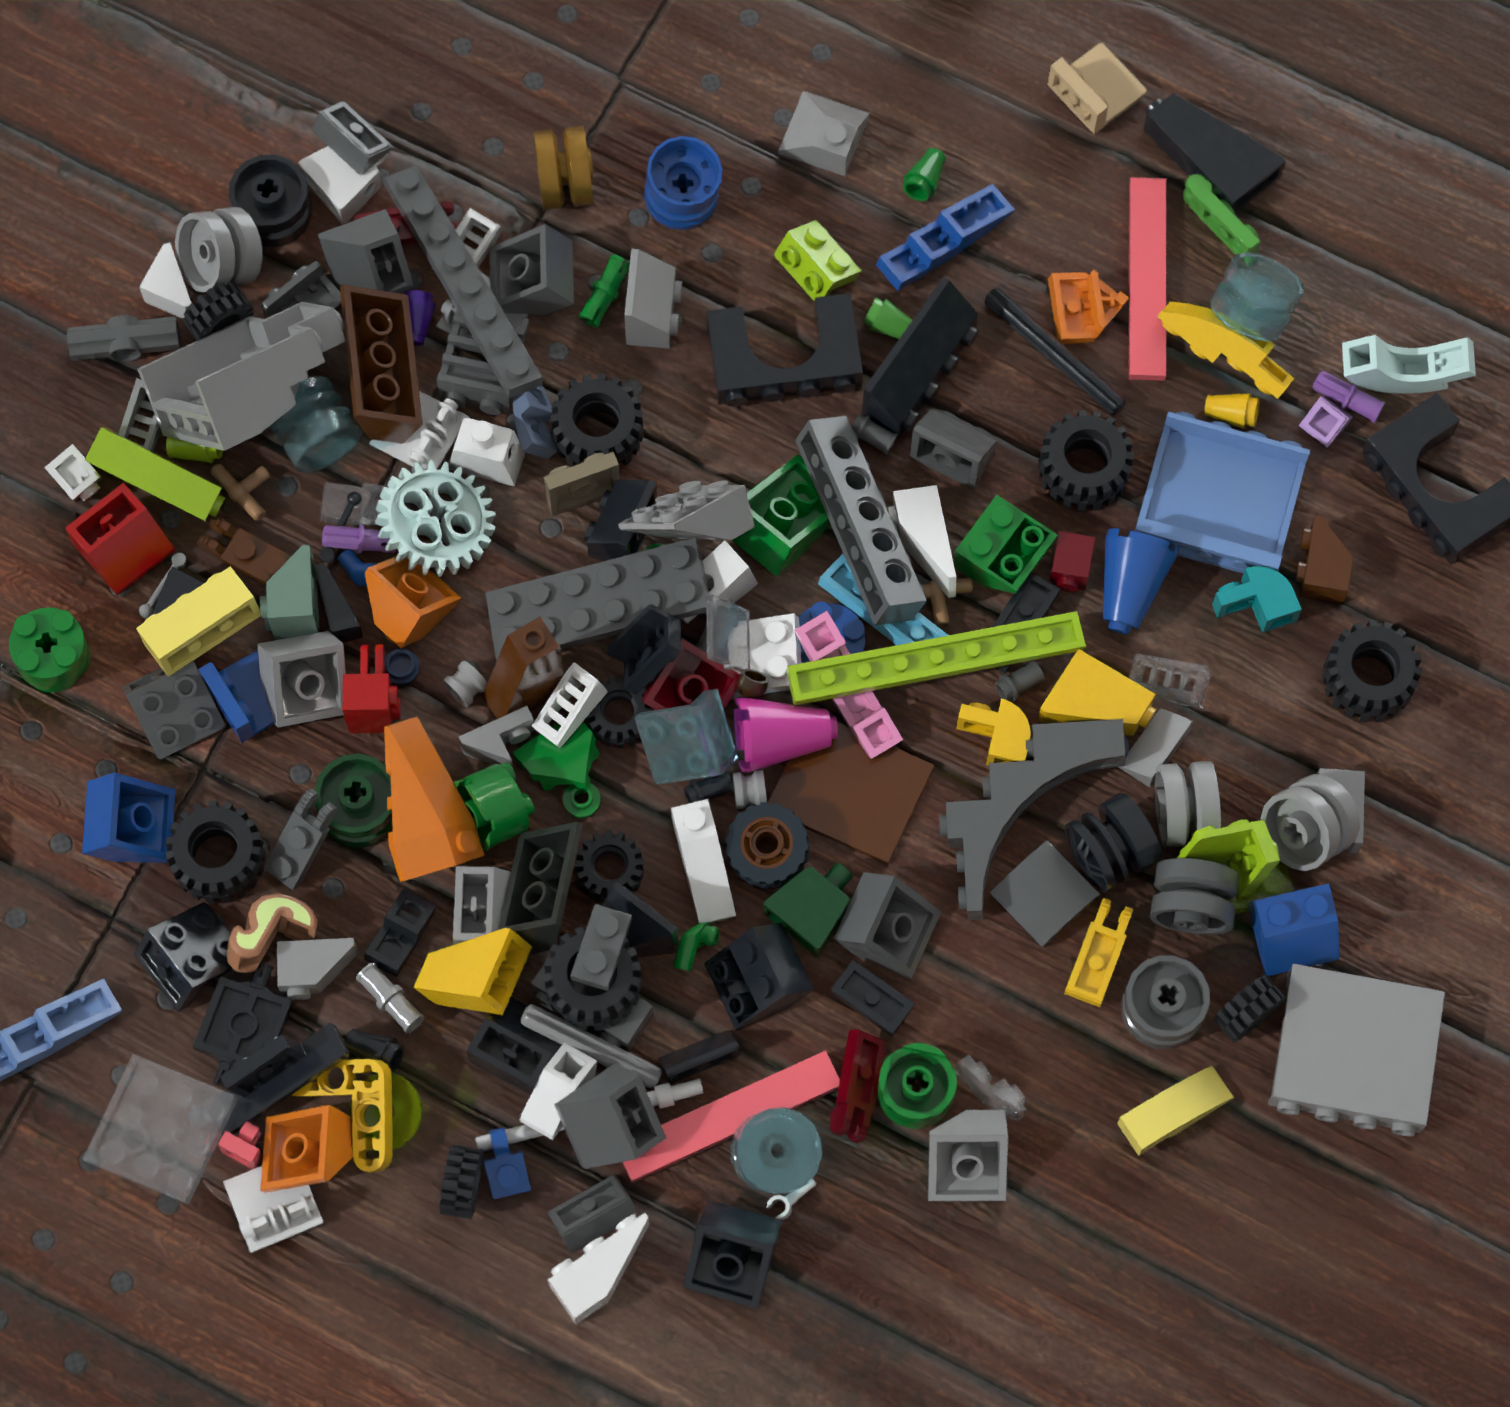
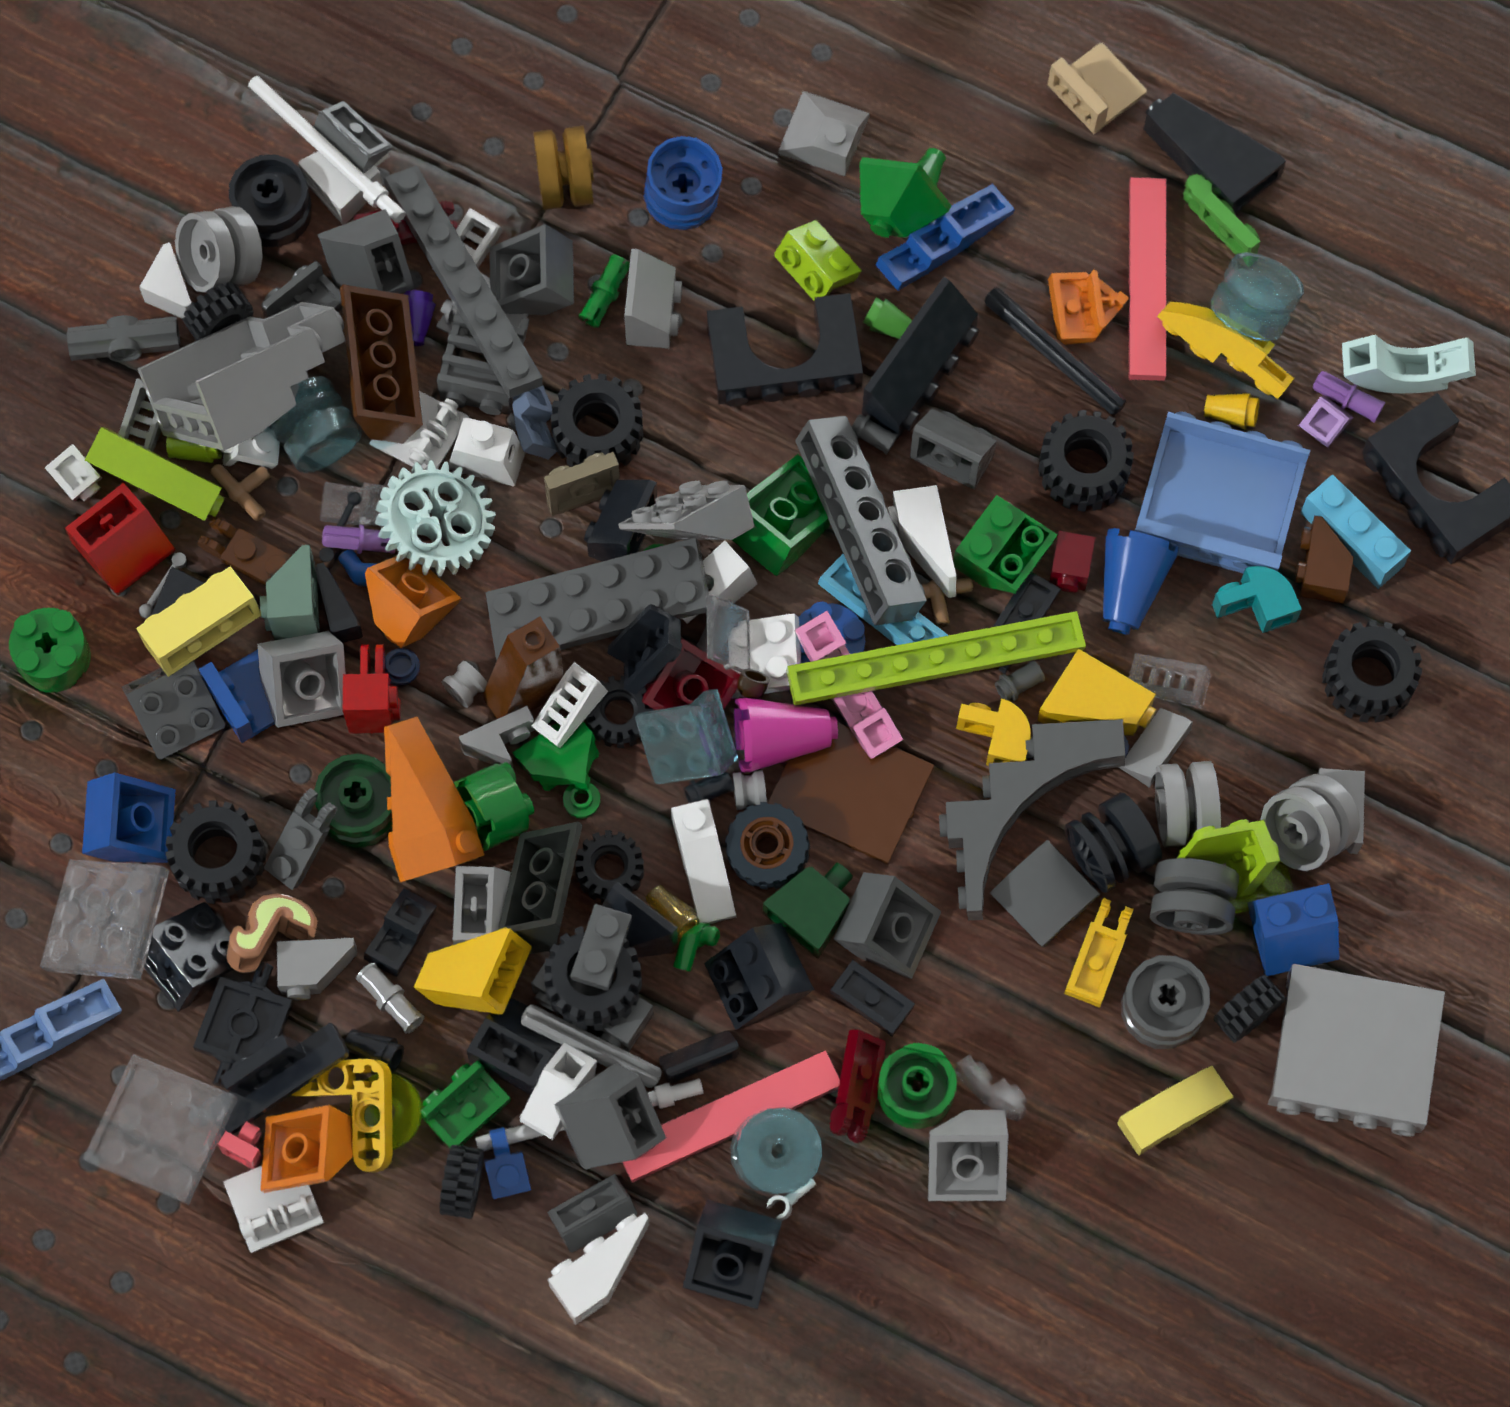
(104, 919): none -> clear plate
(258, 450): none -> white bracket
(374, 192): none -> white bar
(464, 1105): none -> green bracket
(672, 909): none -> clear yellow cone
(898, 197): none -> green slope
(1373, 546): none -> medium azure brick

